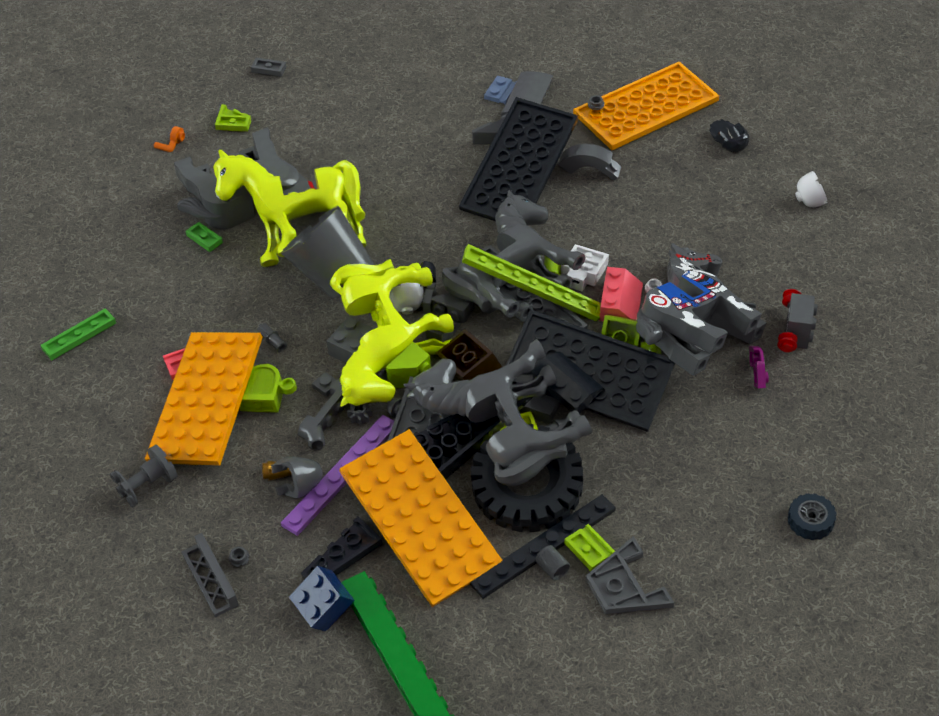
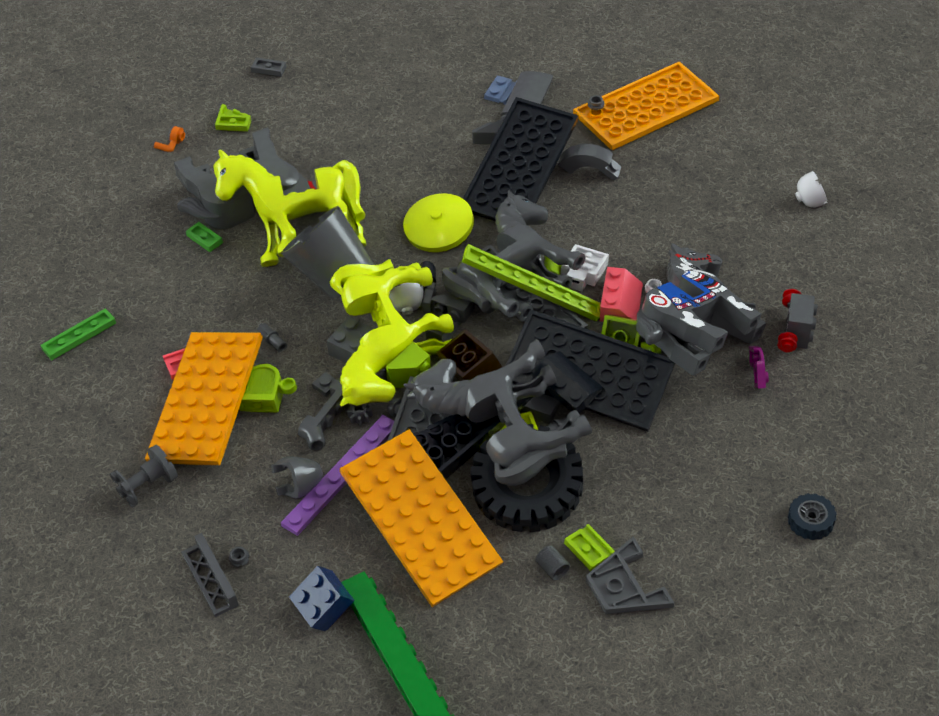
(267, 472): pearl gold cone -> none
(348, 549): black wing -> none
(438, 222): none -> neon yellow dish
(526, 555): black plate -> none
(730, 136): black hair -> none

